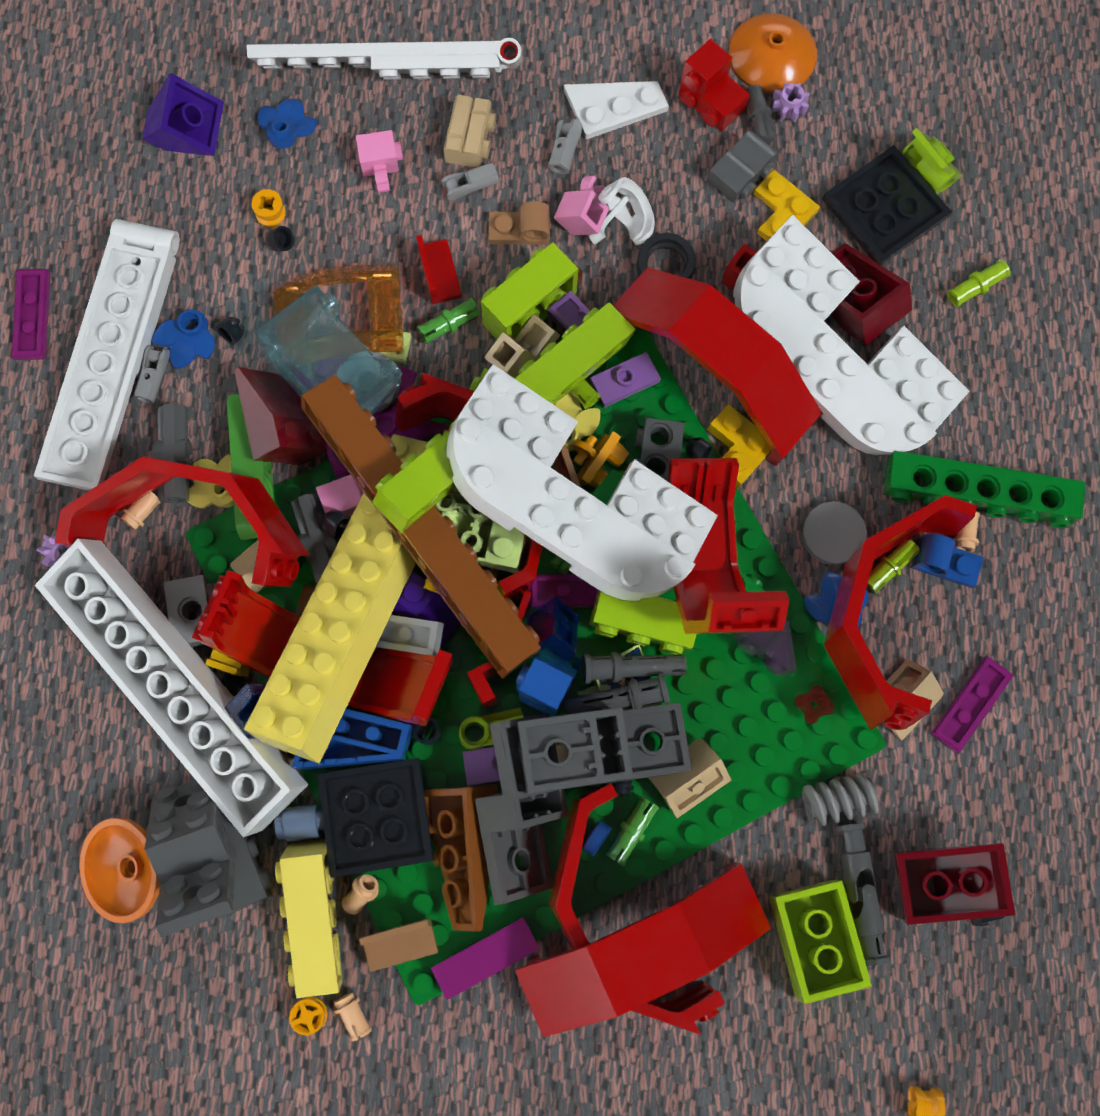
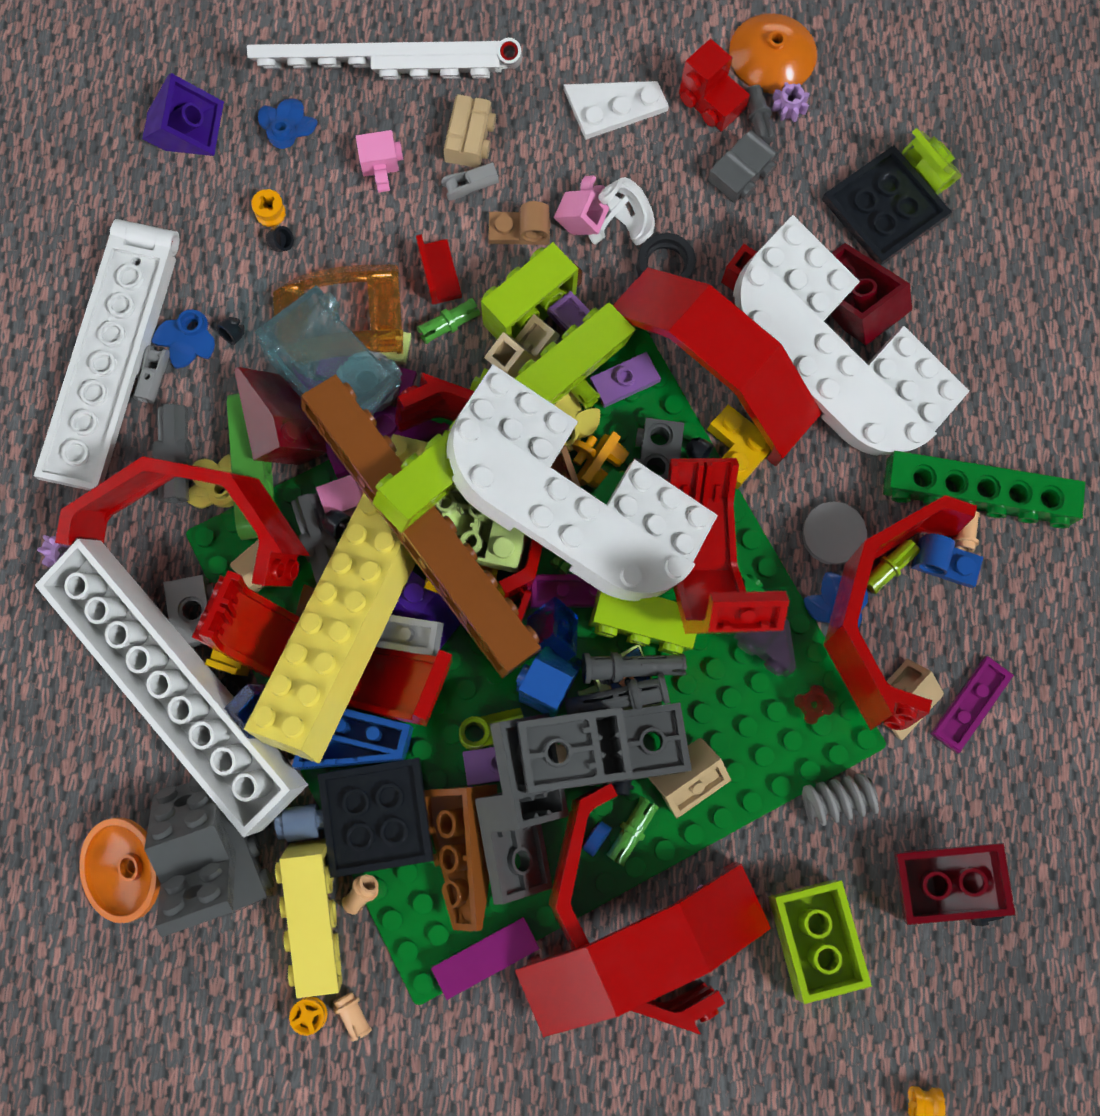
(31, 314): magenta tile -> none
(139, 511): light nougat pin -> none
(399, 944): medium nougat panel -> none
(420, 732): black hinge -> none
(478, 679): red panel -> none
(564, 147): light grey bar -> none
(785, 201): yellow plate -> none
(868, 916): dark grey piece -> none
(979, 283): lime pin -> none

